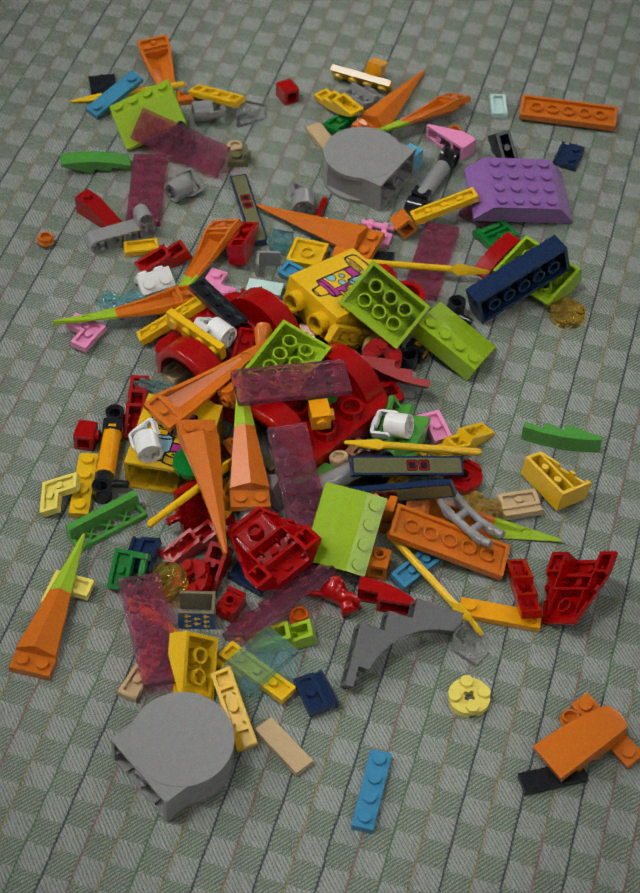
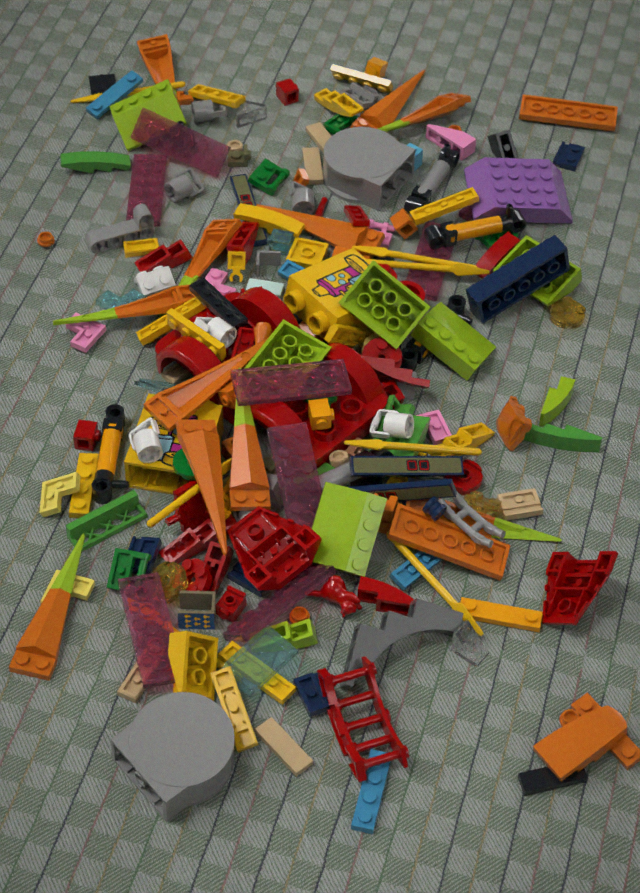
(95, 209): red slope -> none
(134, 404): red slope -> none
(237, 262): none -> yellow plate
(264, 173): none -> green plate
(268, 219): none -> yellow slope
(301, 177): none -> orange plate
(312, 165): none -> tan tile
(342, 728): none -> red fence
(356, 215): none -> red tile
(379, 563): orange brick -> none
(383, 252): none -> yellow piece
(434, 508): none -> dark blue wheel
(450, 233): none -> piece
(469, 686): light yellow plate -> none
(498, 106): light aqua tile -> none
(513, 423): none -> orange slope
(523, 589): red slope -> none
(554, 482): yellow wedge -> none
(556, 400): none -> lime slope

